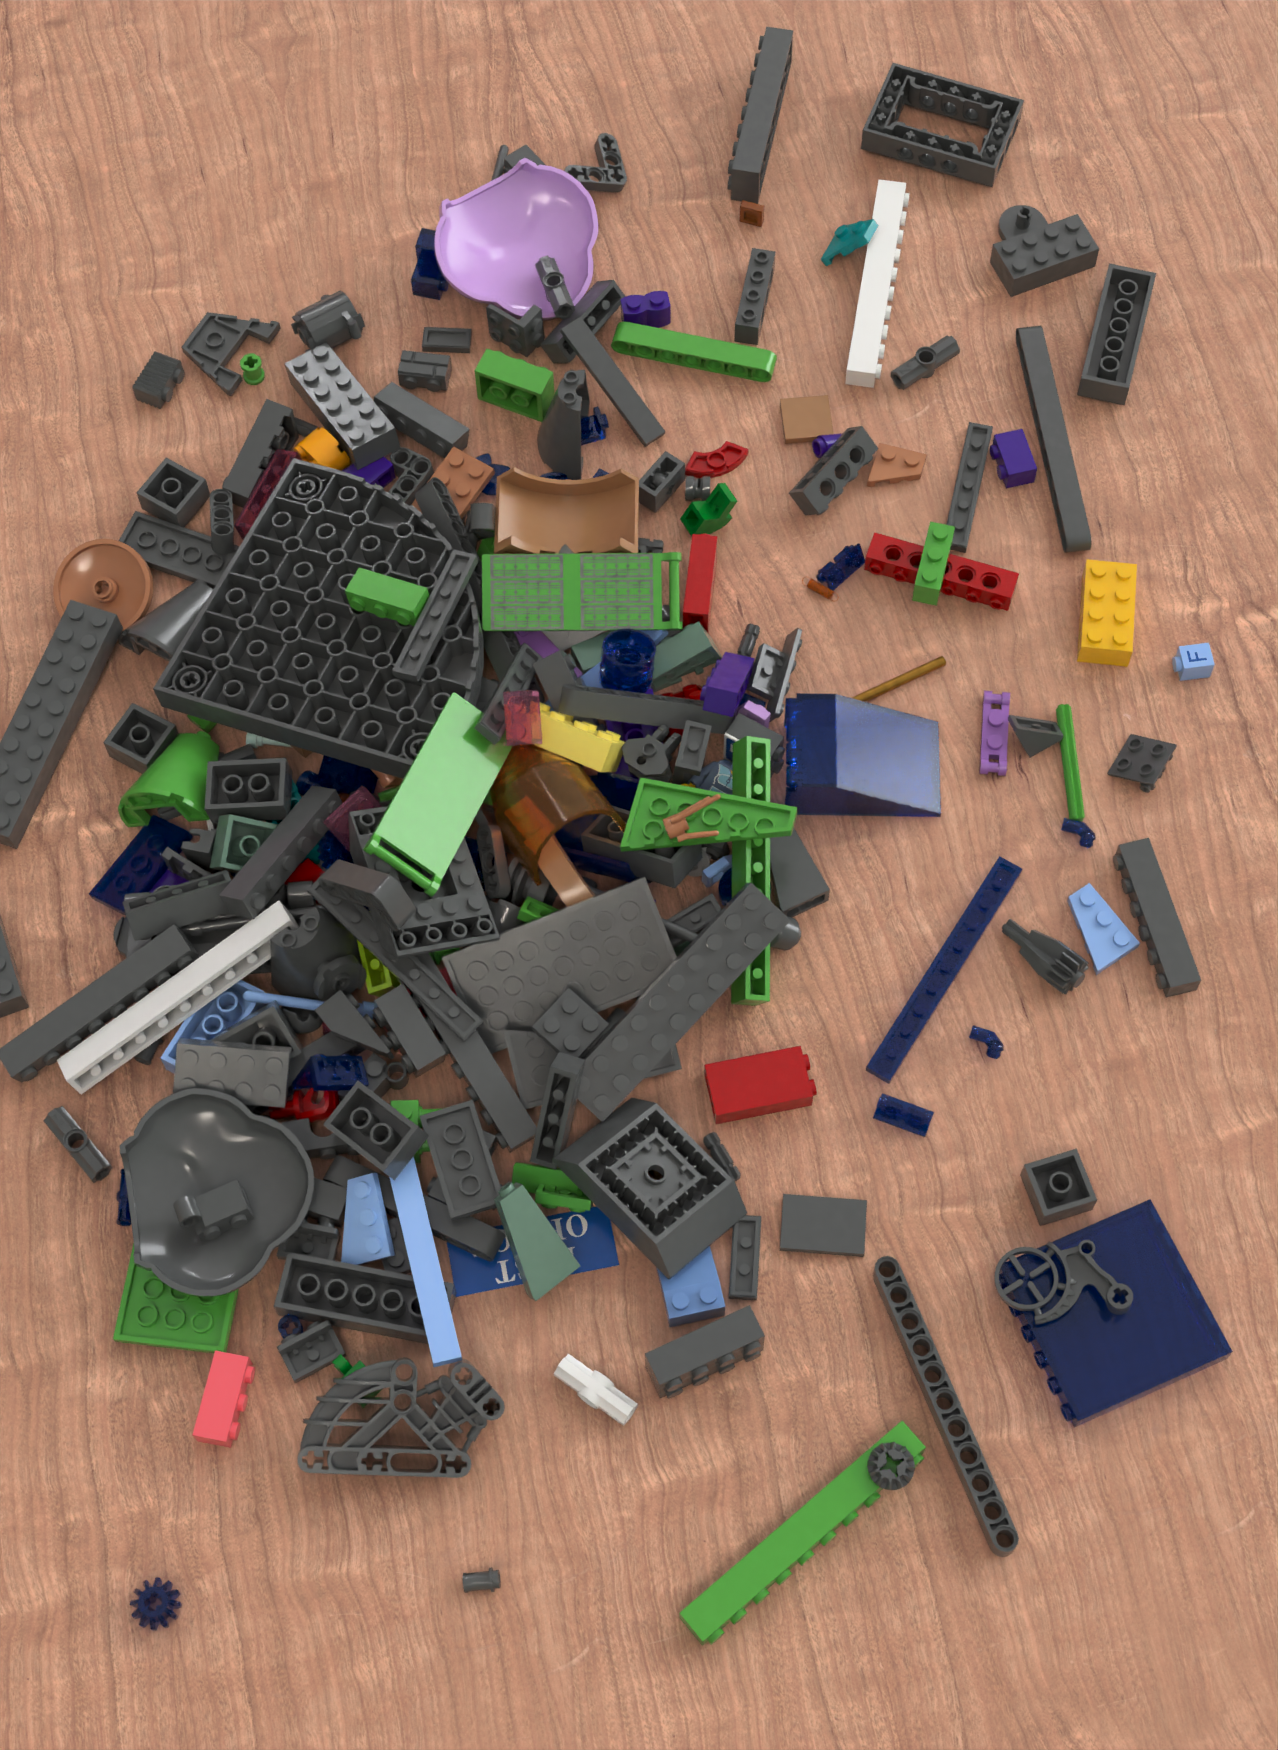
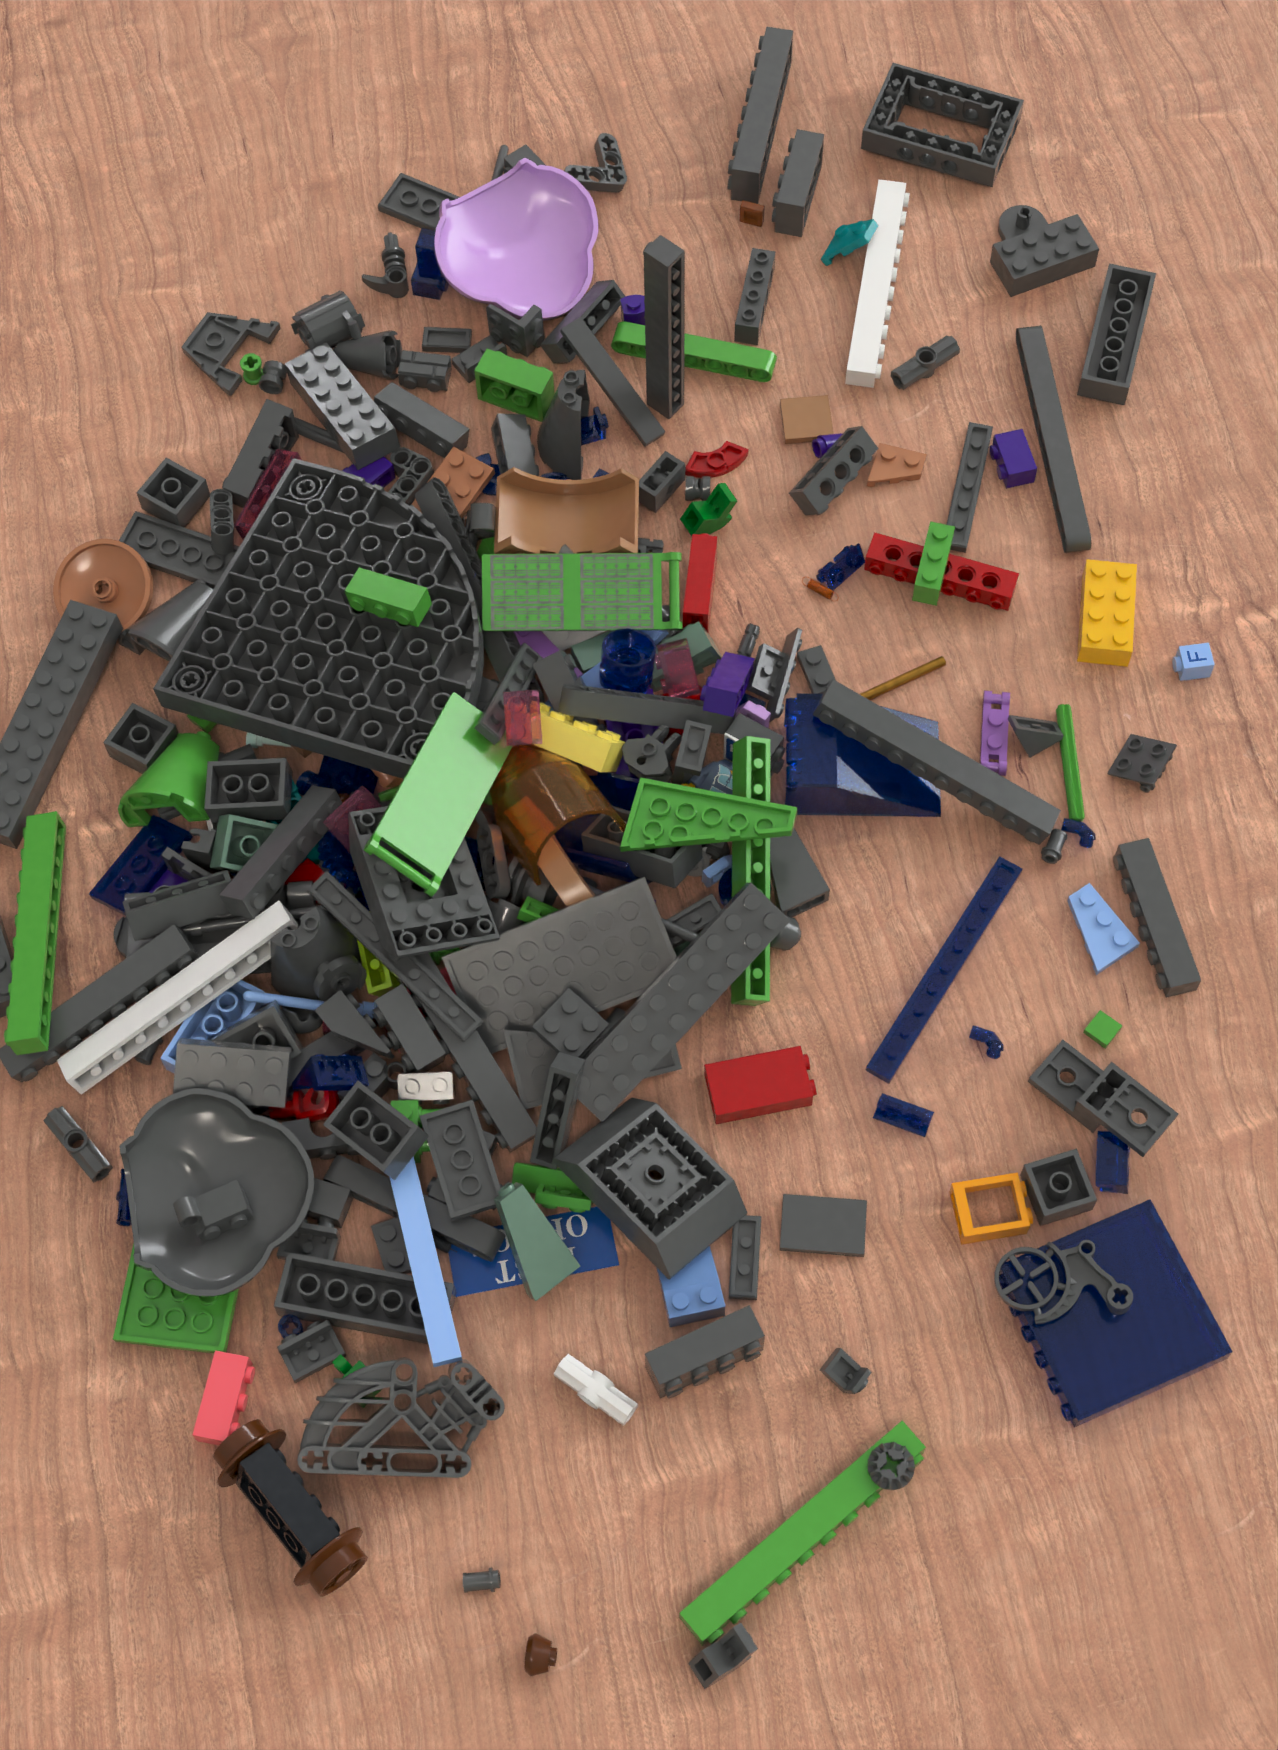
(36, 934): none -> bright green brick
(158, 380): dark grey brick -> none
(162, 1611): clear blue gear -> none
(259, 1469): none -> brick
(273, 375): none -> dark grey wheel
(323, 450): light orange brick -> none
(365, 1222): light blue wing -> none
(369, 889): dark grey beam -> none
(372, 354): none -> dark grey cone
(395, 278): none -> dark grey piece
(414, 202): none -> dark grey tile
(426, 1086): none -> bracket
(435, 616): dark grey plate -> none
(442, 1244): none -> dark grey piece
(469, 359): none -> dark grey bracket
(513, 443): none -> dark grey brick
(539, 1655): none -> reddish brown cone
(555, 287): dark grey piece -> none
(664, 325): none -> dark grey brick
(677, 668): none -> clear pink brick
(677, 823): nougat plant -> none
(721, 1155): dark grey axle -> none
(723, 1656): none -> dark grey brick
(798, 183): none -> dark grey brick
(816, 669): none -> dark grey plate
(845, 1372): none -> dark grey bracket
(936, 762): none -> dark grey brick
(944, 1418): dark grey beam -> none
(962, 1213): none -> light orange window
(1048, 957): dark grey piece -> none
(1052, 851): none -> dark grey pin
(1102, 1029): none -> bright green tile
(1103, 1098): none -> dark grey bracket
(1112, 1163): none -> clear blue hinge

